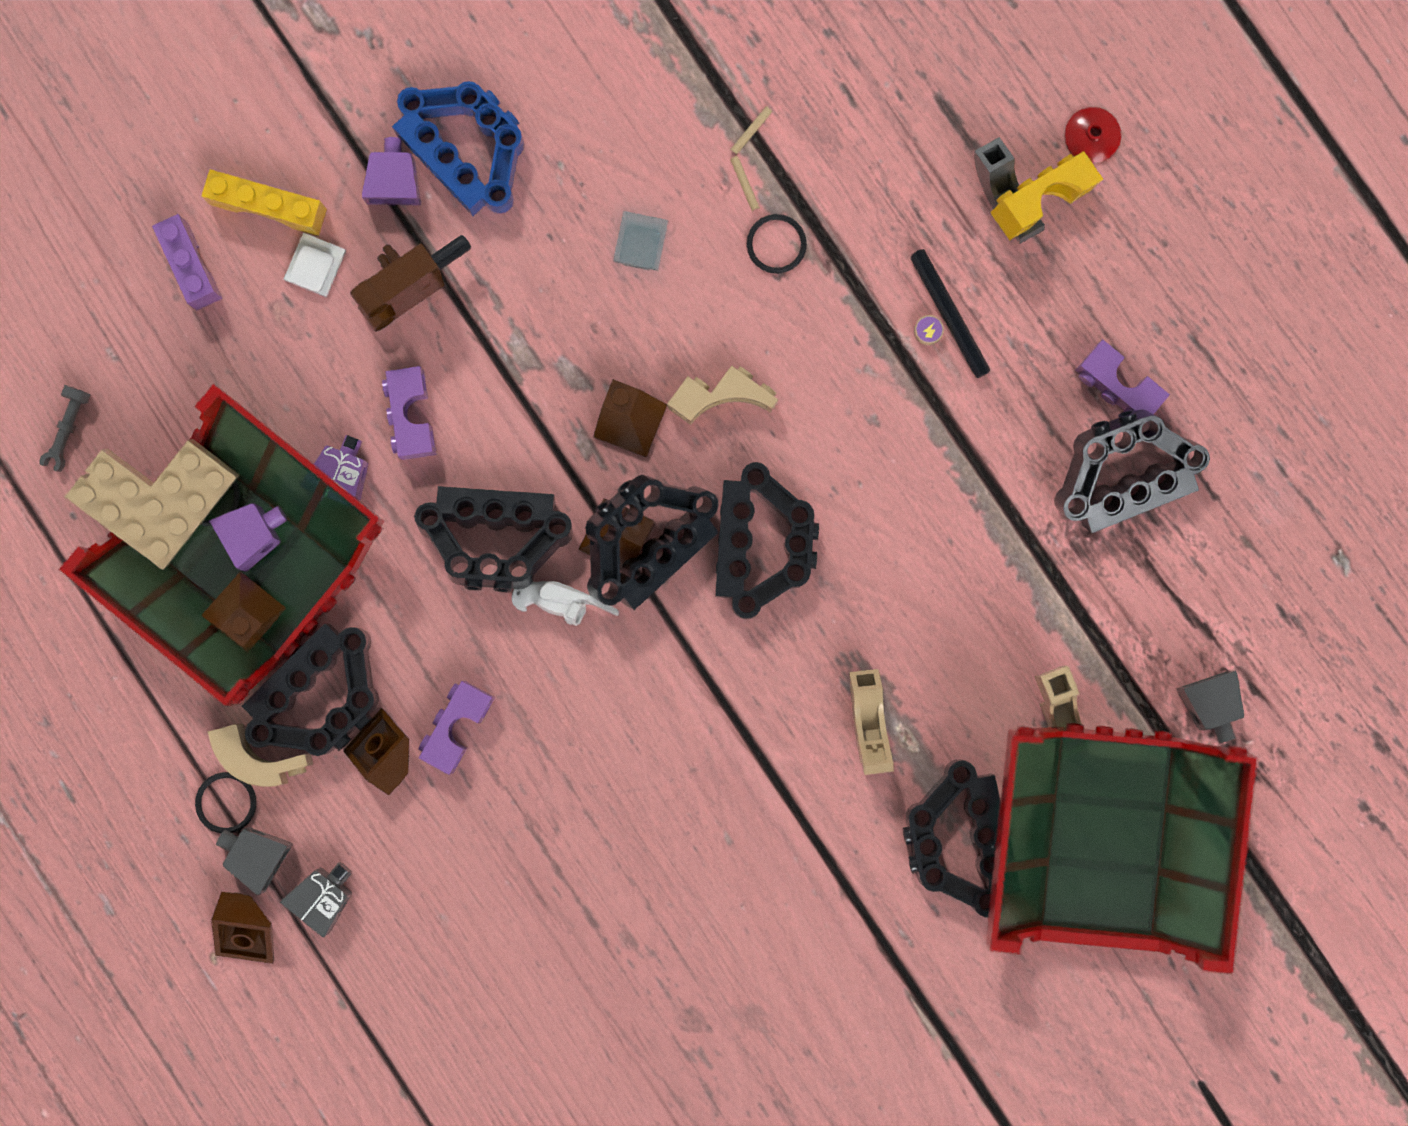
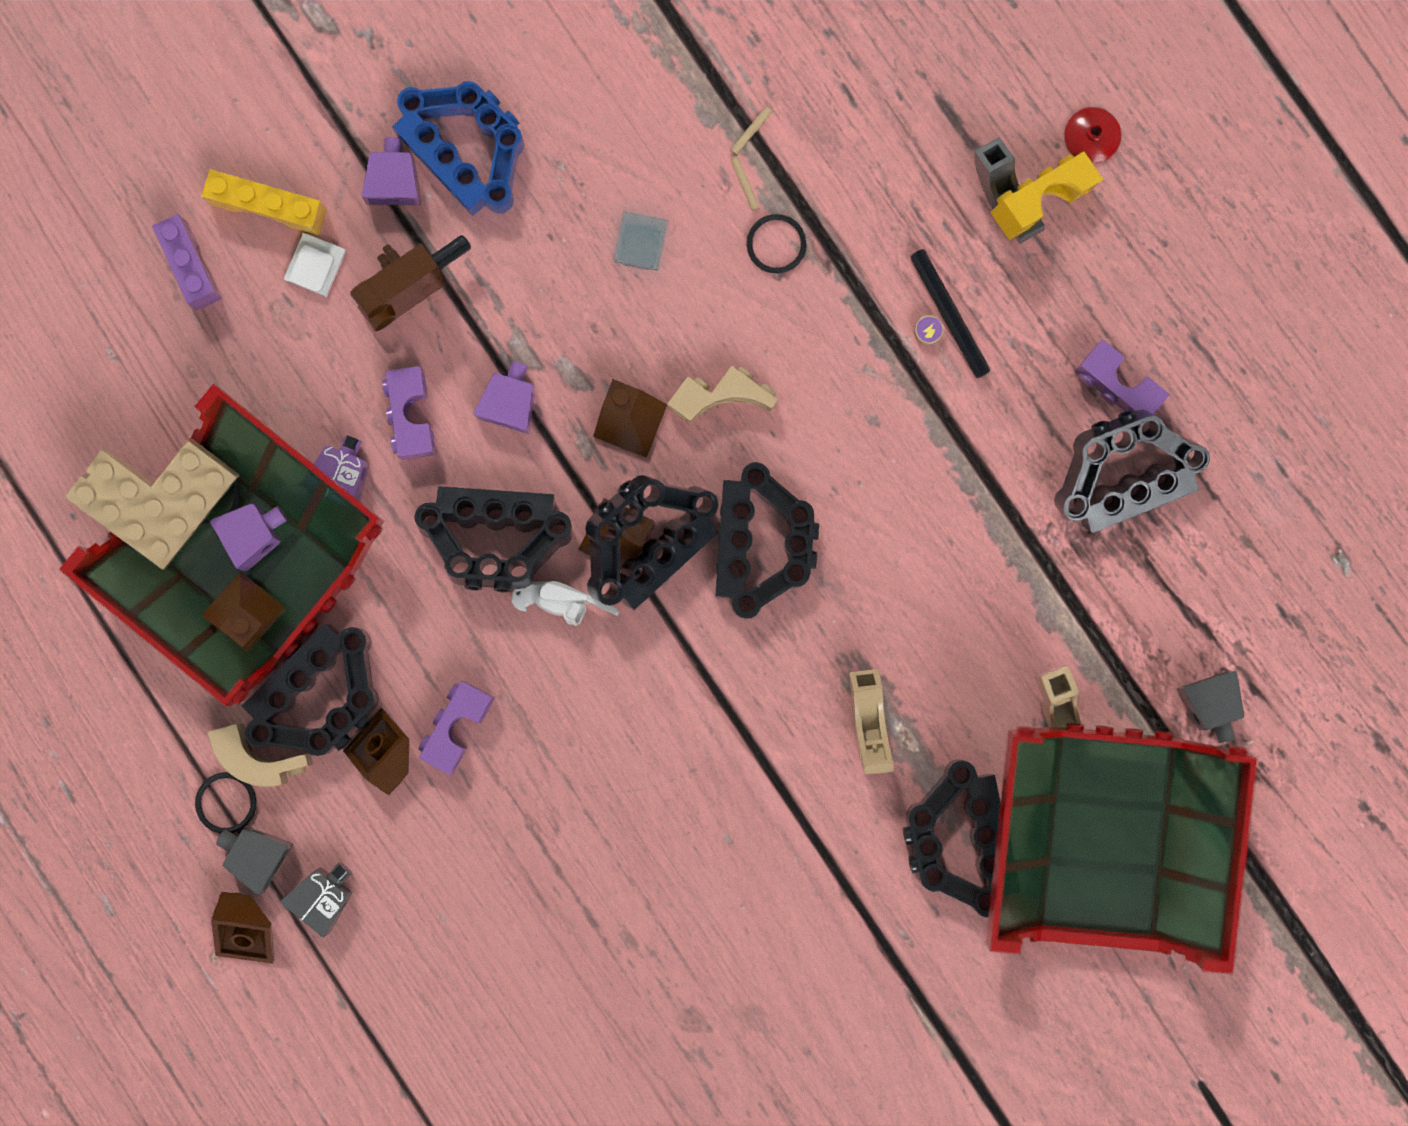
(65, 426): dark grey piece -> none
(508, 400): none -> medium lavender torso

